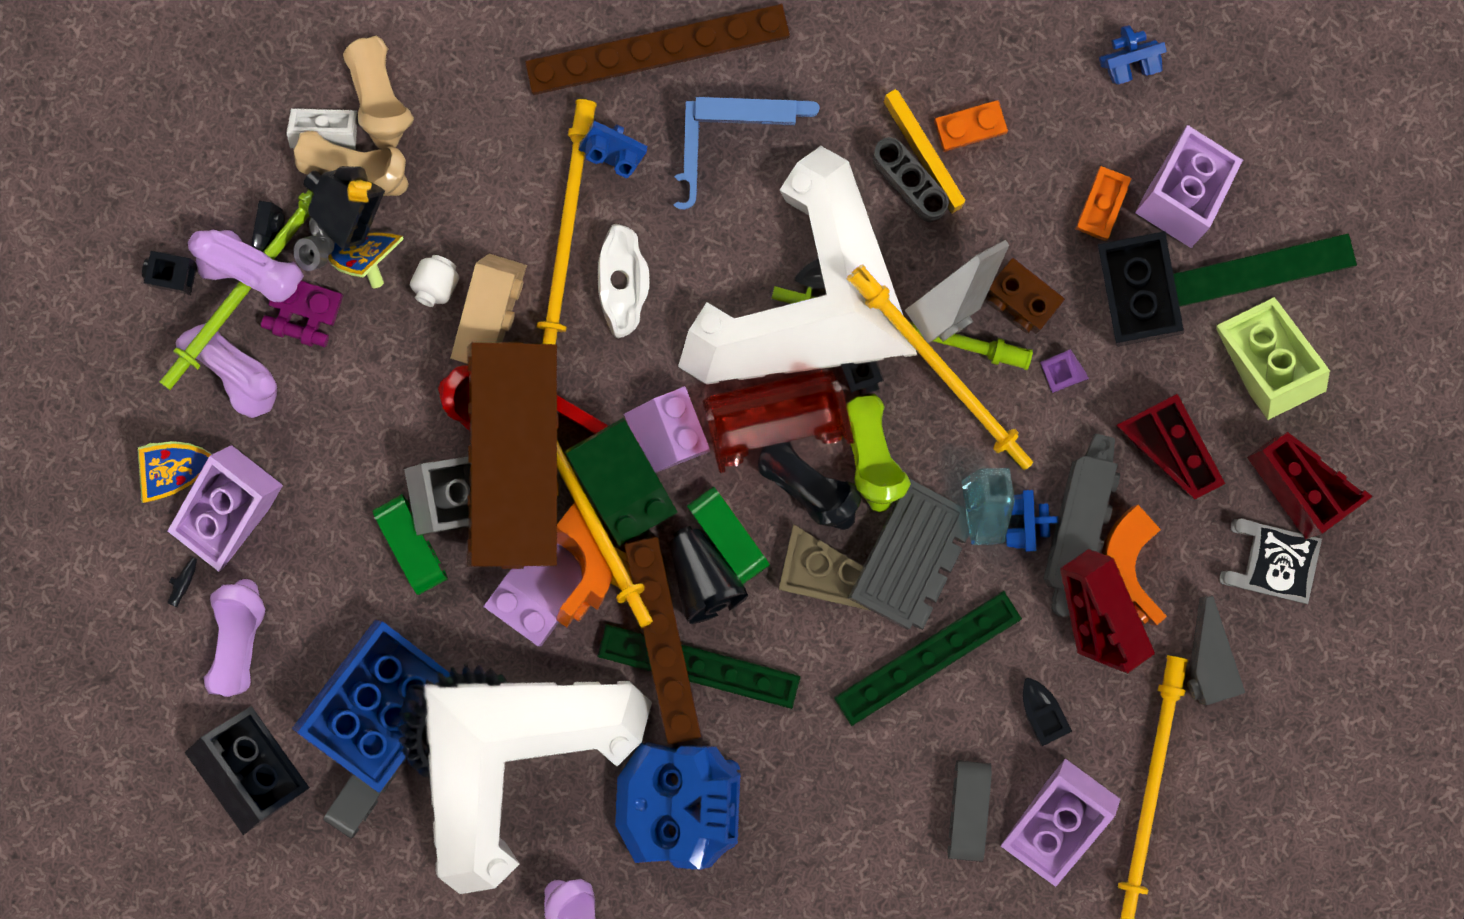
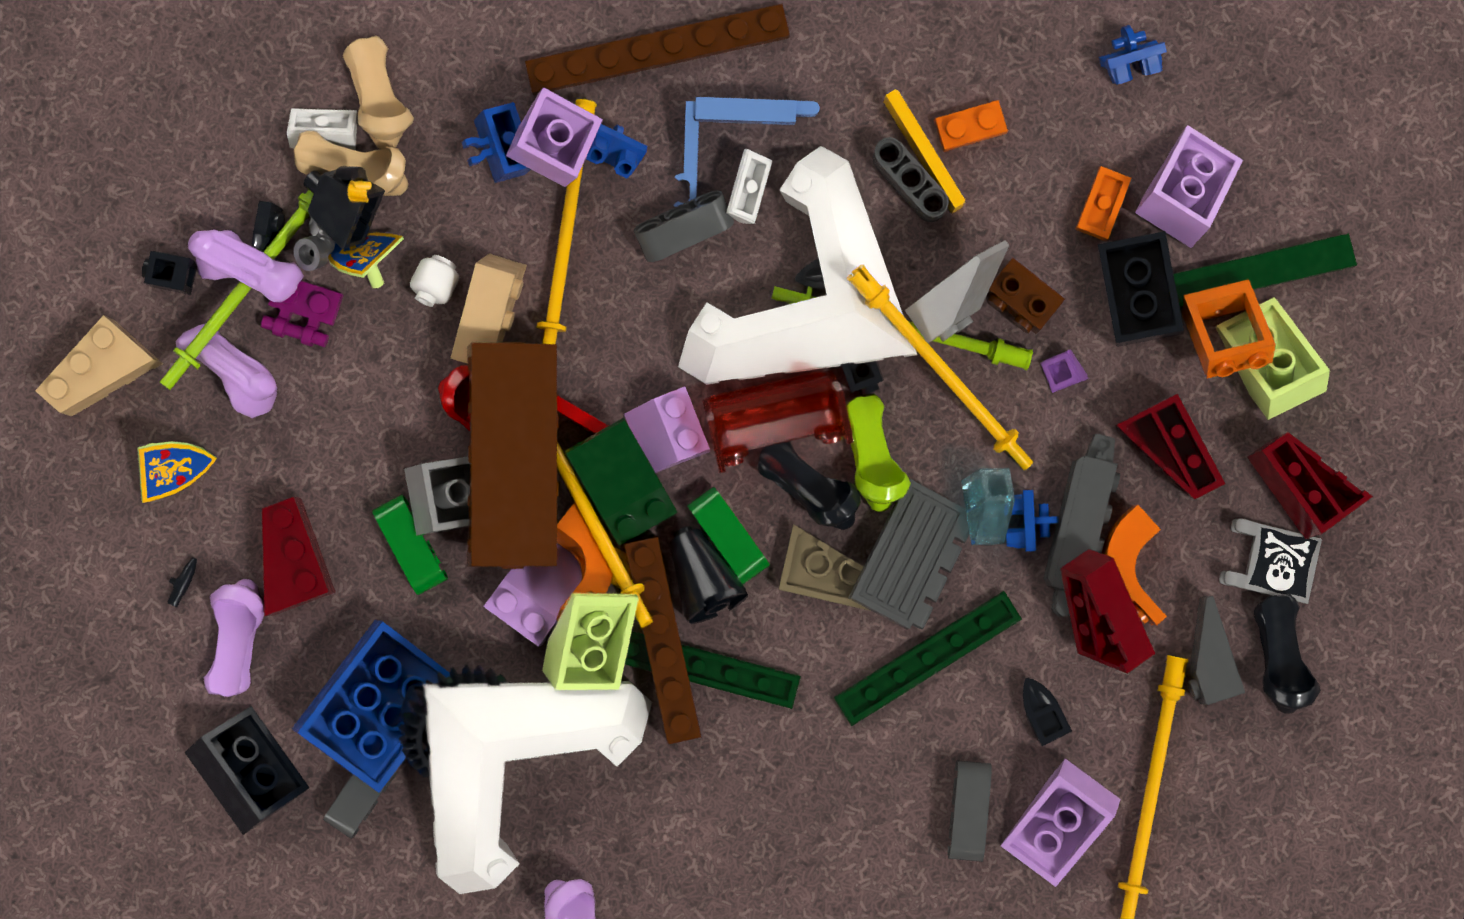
(96, 367): none -> tan wedge
(224, 506): lavender slope -> none
(291, 558): none -> dark red wedge
(496, 131): none -> blue brick
(554, 137): none -> lavender slope
(590, 642): none -> yellowish green slope
(622, 254): white piece -> none
(651, 803): blue brick -> none
(683, 226): none -> dark grey beam
(749, 187): none -> white slope
(1219, 302): none -> orange window
(1286, 676): none -> black hair

